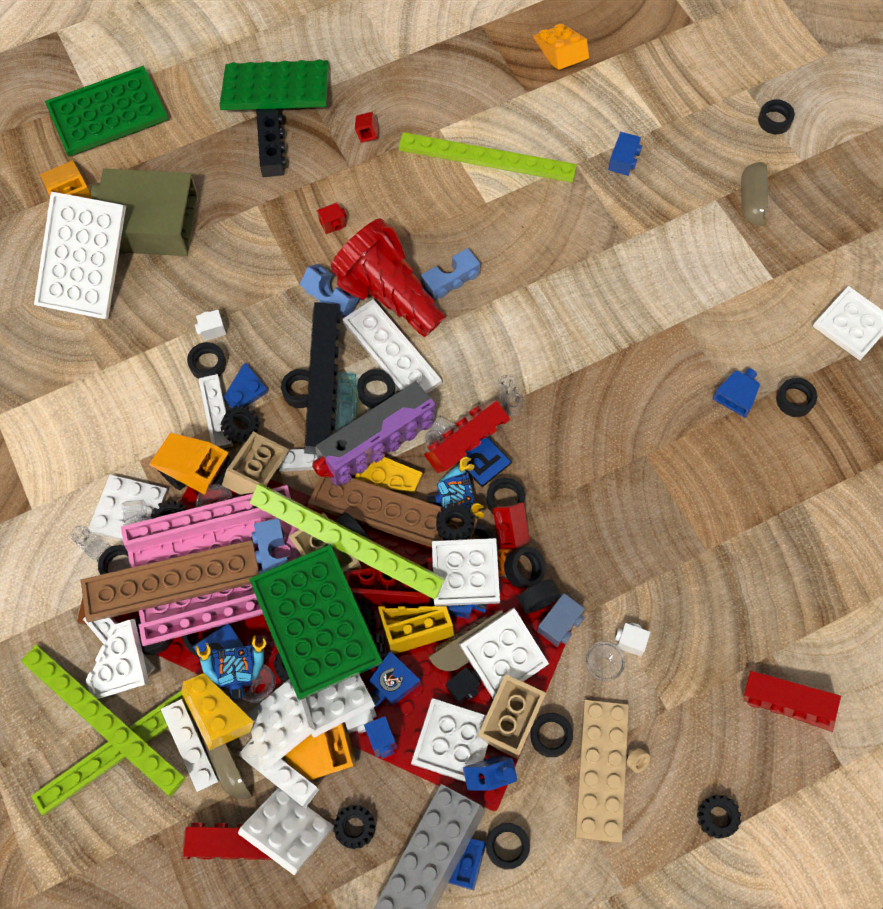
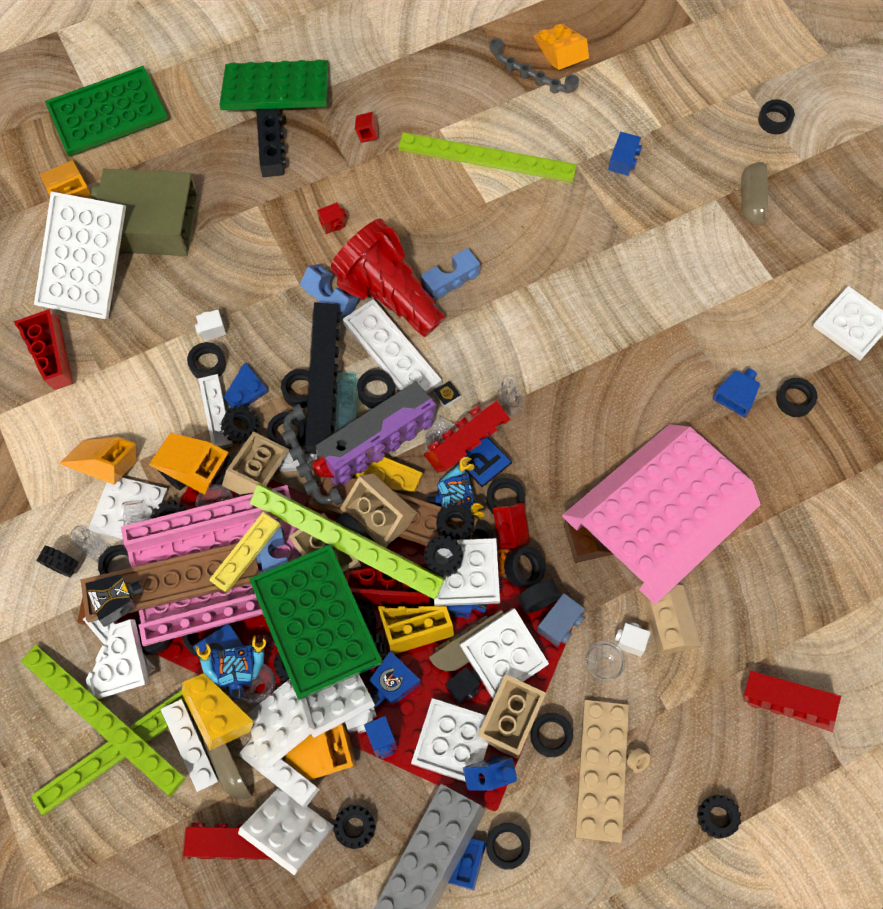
(47, 346): none -> red wedge
(57, 561): none -> black tyre
(102, 458): none -> light orange slope
(112, 597): none -> torso
(245, 552): none -> light yellow tile
(278, 420): none -> black tyre
(304, 469): none -> dark grey bar
(378, 509): none -> tan slope
(440, 543): none -> black tyre
(447, 394): none -> tile
(571, 81): none -> dark grey bar
(584, 544): none -> reddish brown slope
(667, 507): none -> bright pink slope
(672, 622): none -> tan slope

